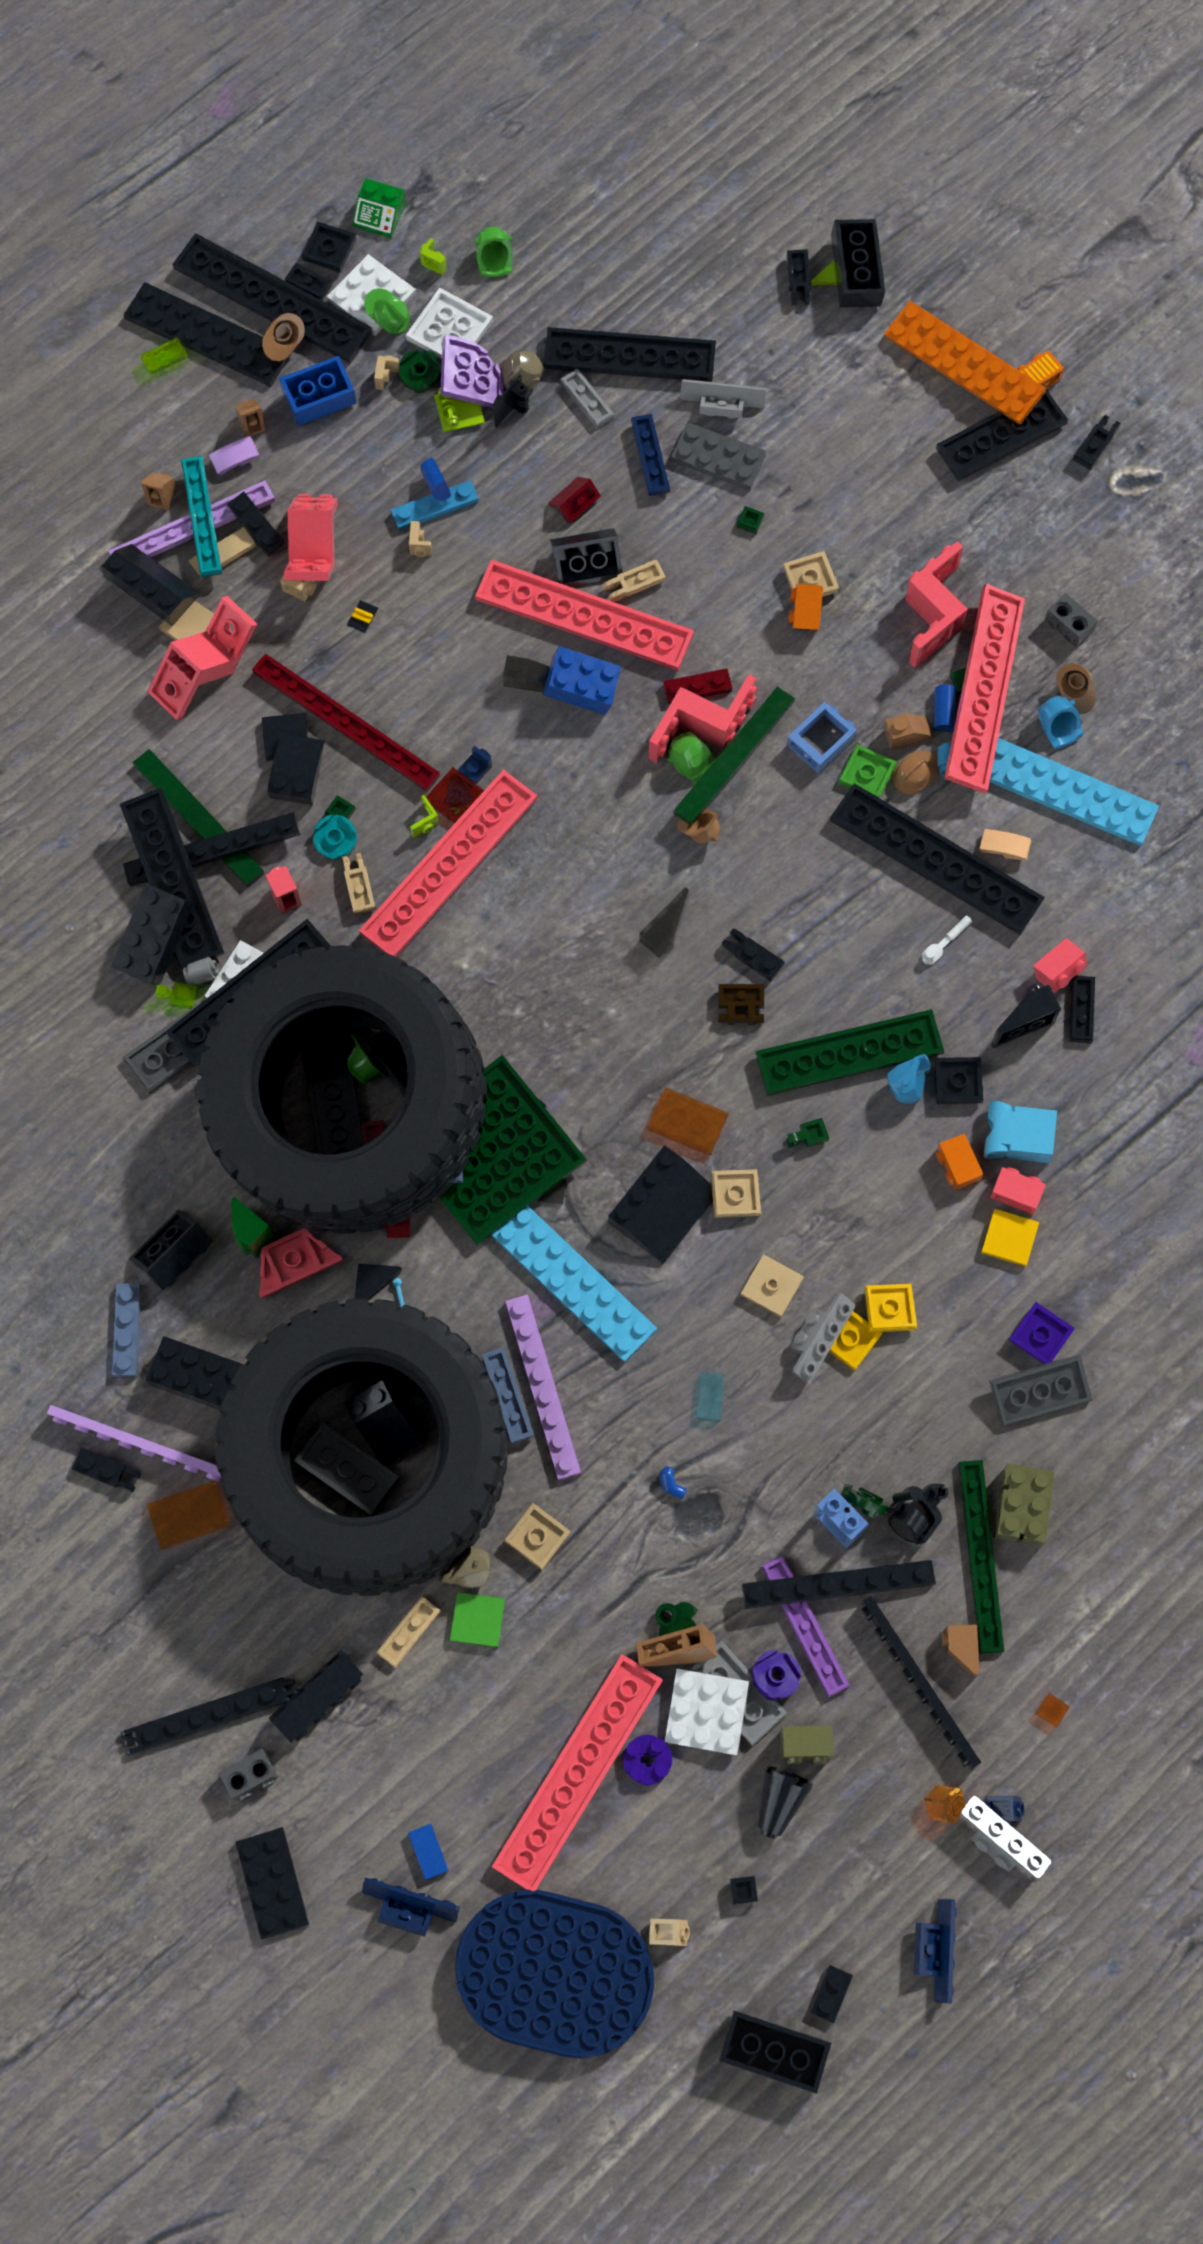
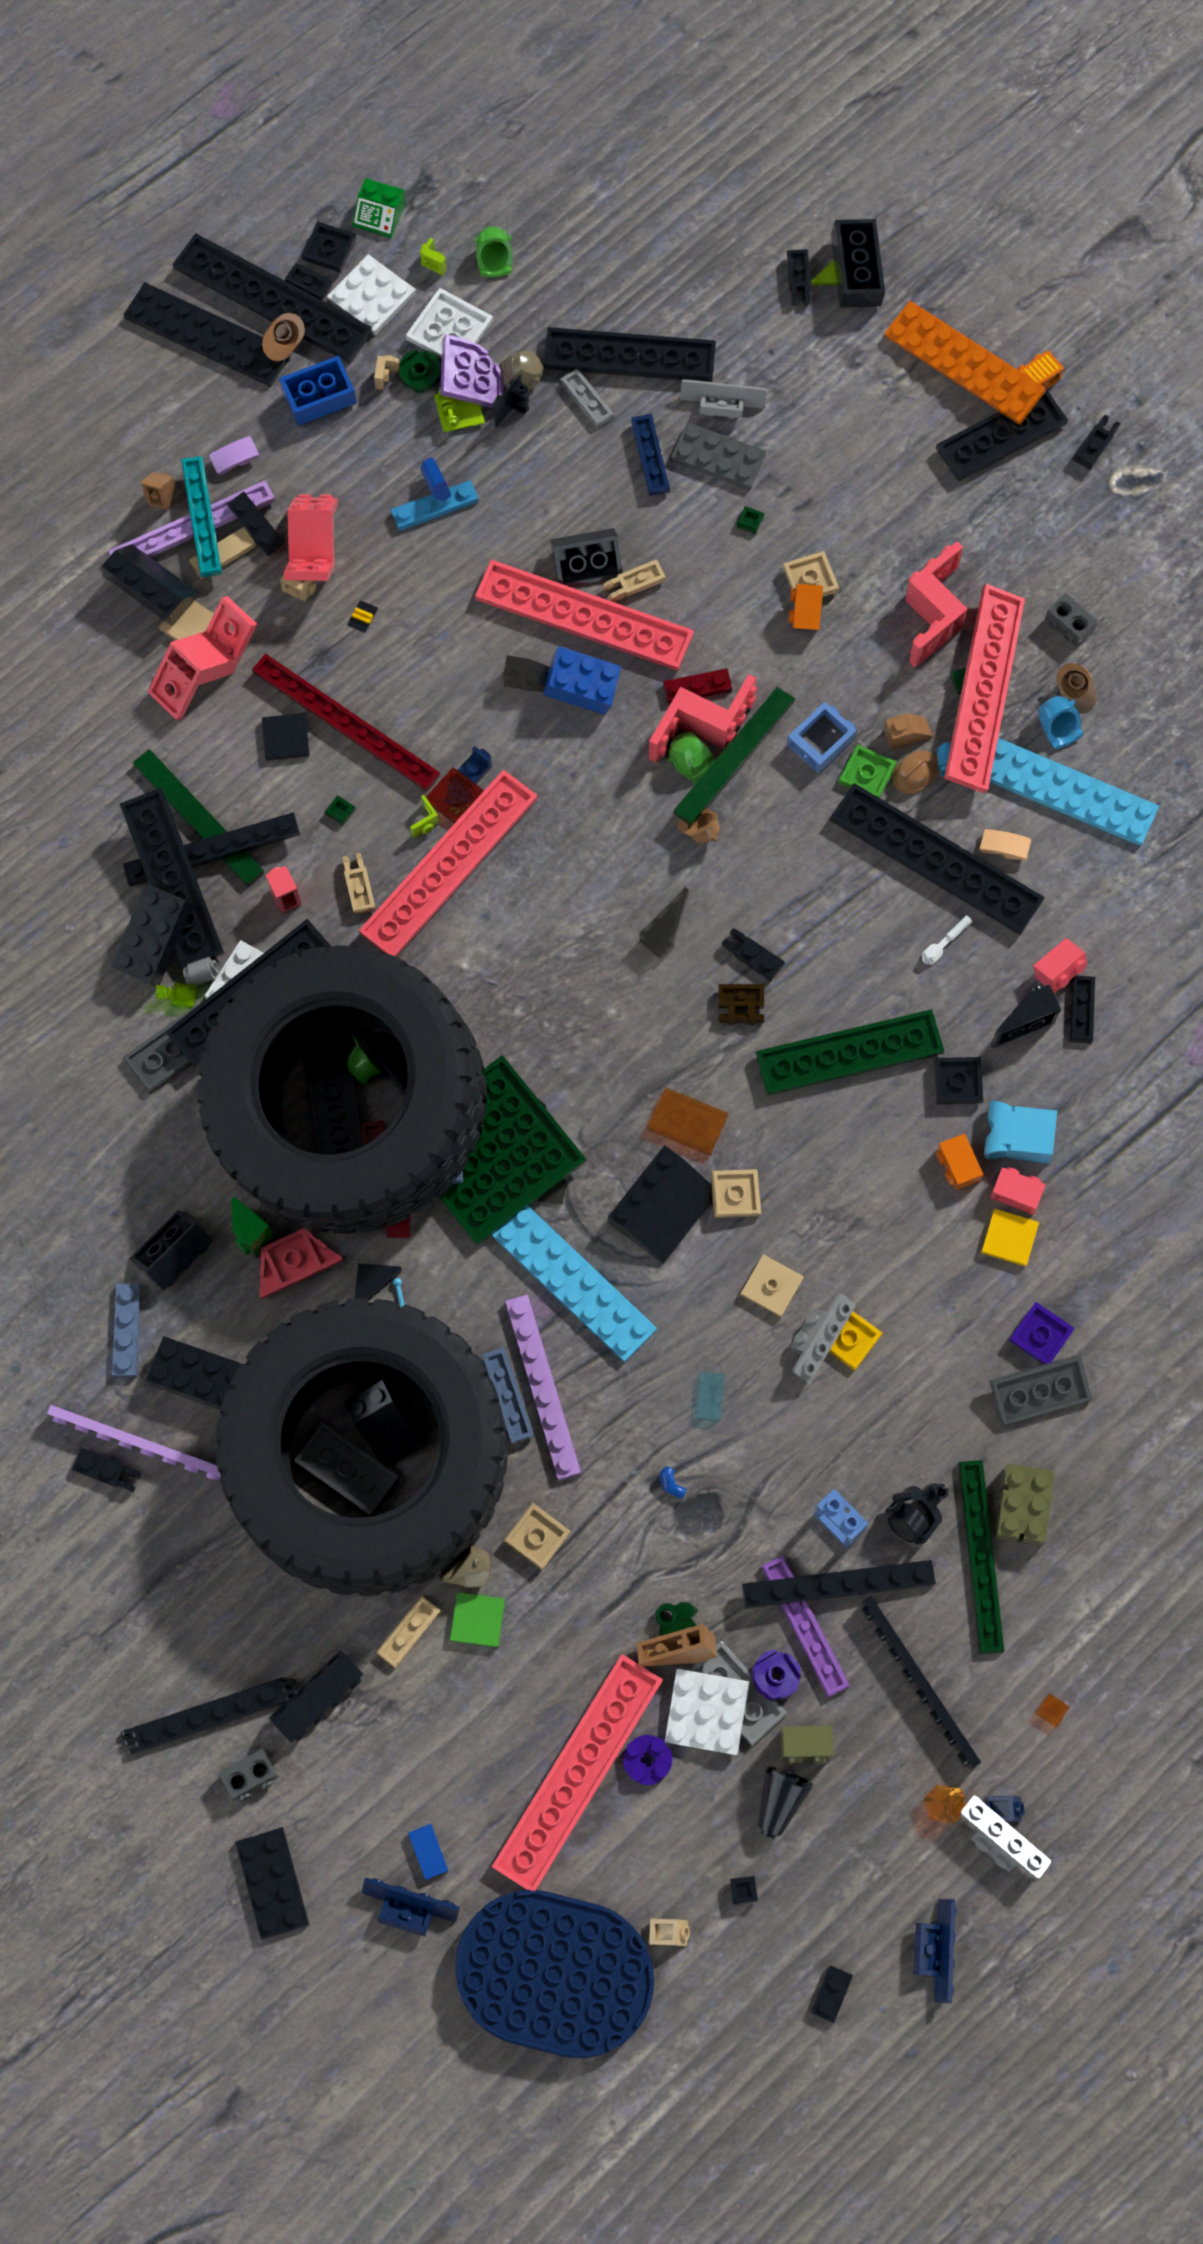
(163, 356): clear neon green plate -> none
(188, 1515): clear orange tile -> none
(250, 417): medium nougat slope -> none
(296, 769): black slope -> none
(335, 837): teal tile -> none
(387, 310): bright green piece -> none
(416, 541): tan bracket -> none
(575, 498): dark red panel -> none
(775, 2051): black brick -> none
(811, 1133): dark green plate -> none
(868, 1501): dark green plate -> none
(890, 1308): yellow tile -> none
(908, 1079): dark azure helmet -> none
(944, 708): blue brick -> none
(962, 1646): medium nougat slope -> none

